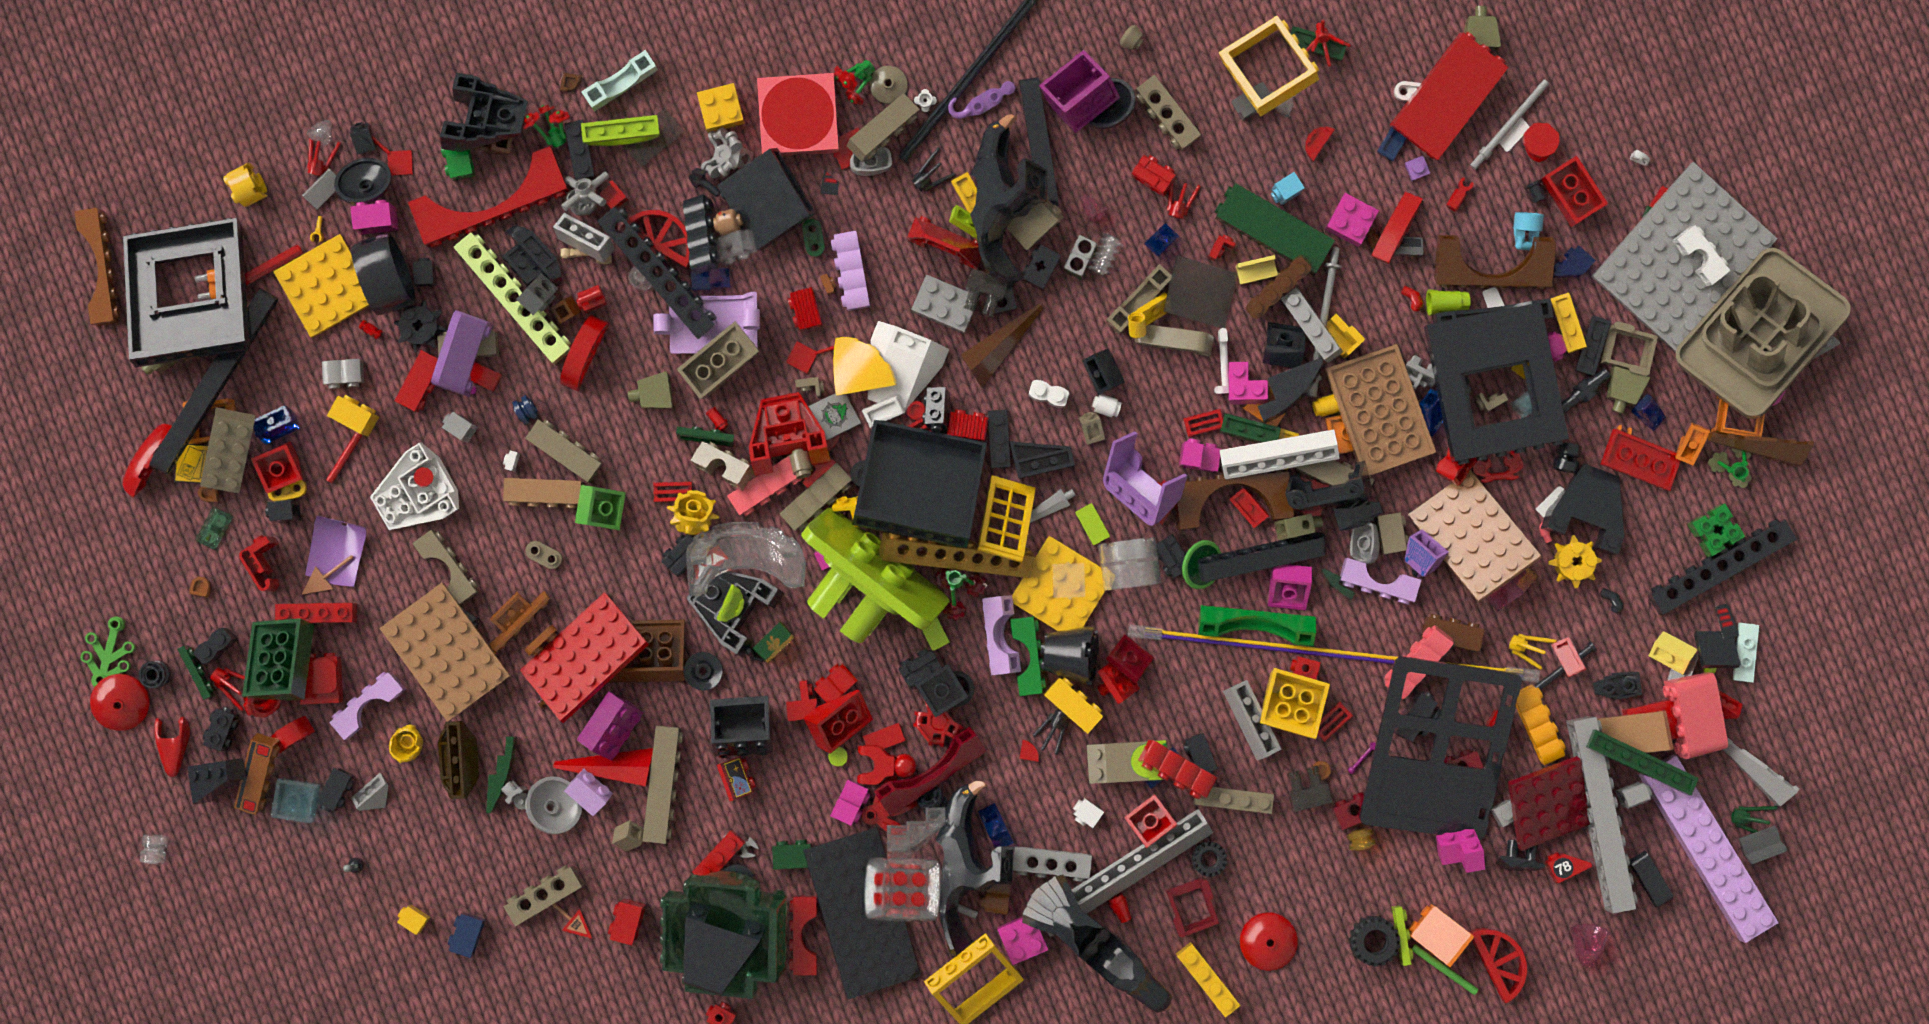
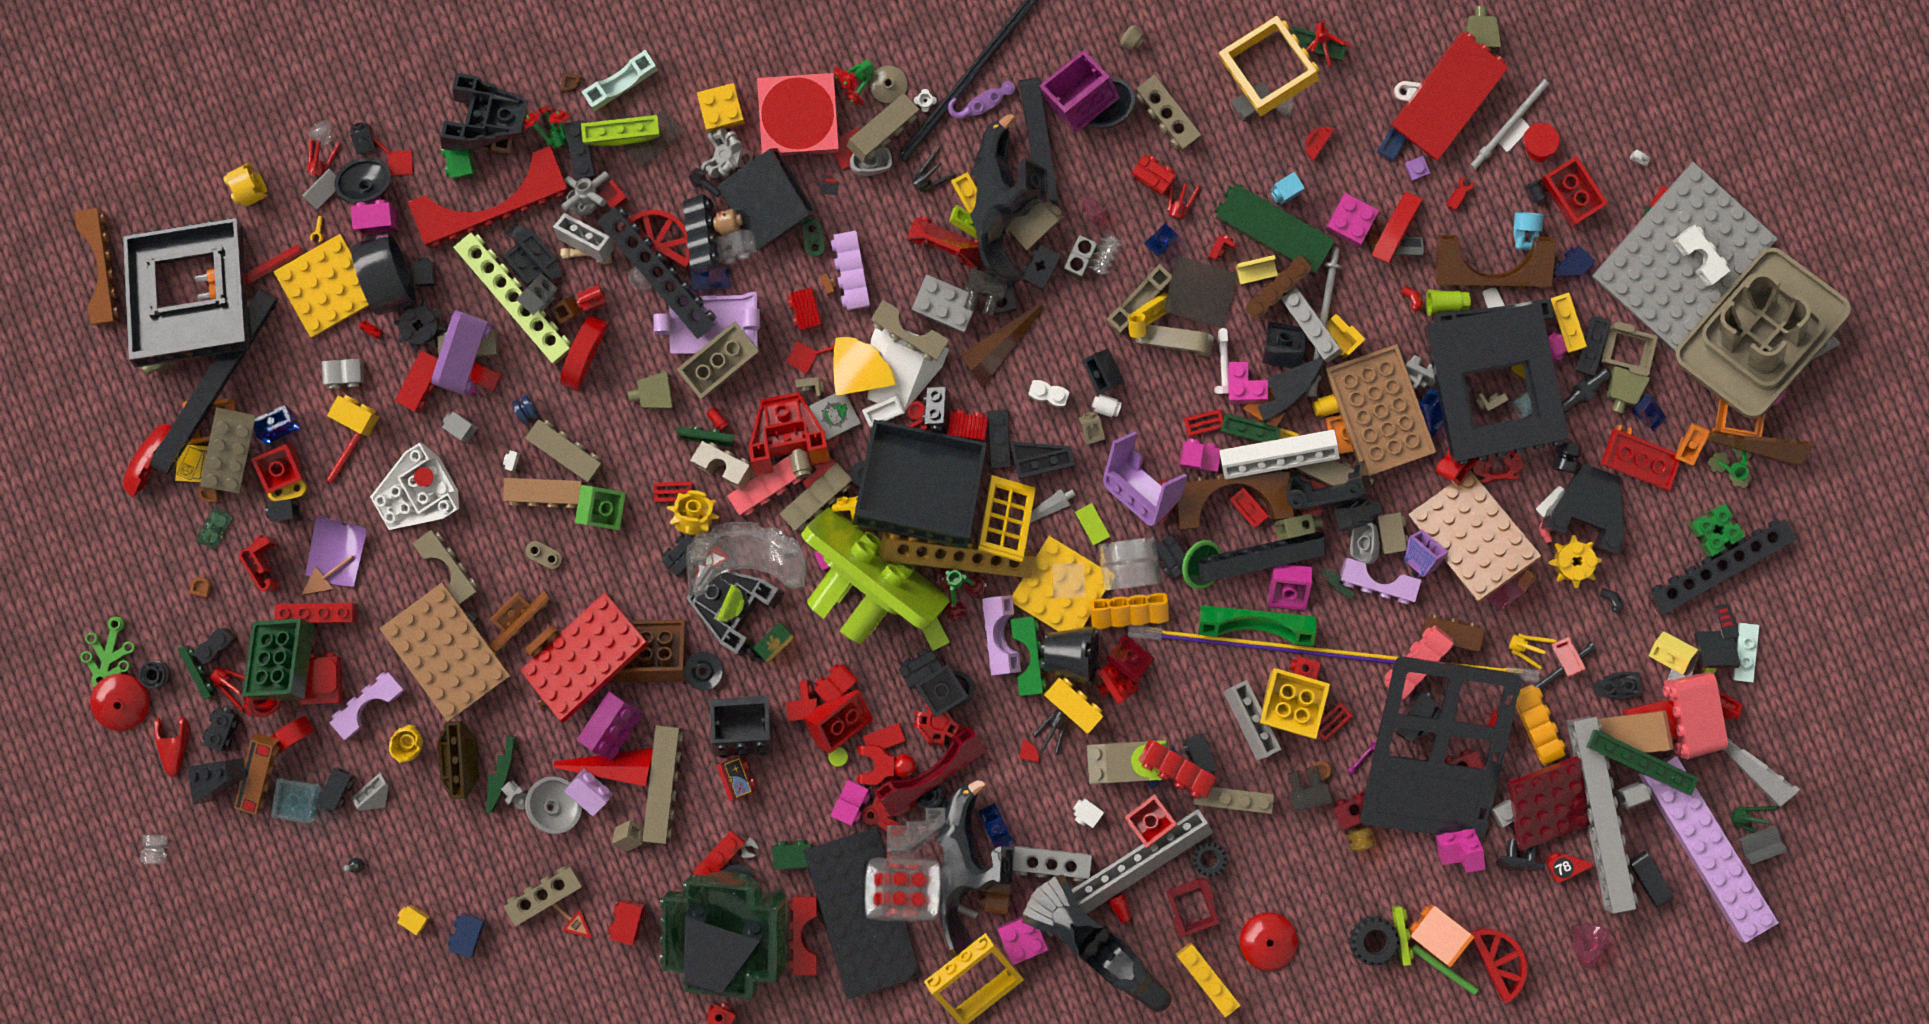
(929, 344): none -> dark tan arch
(1129, 610): none -> light orange brick

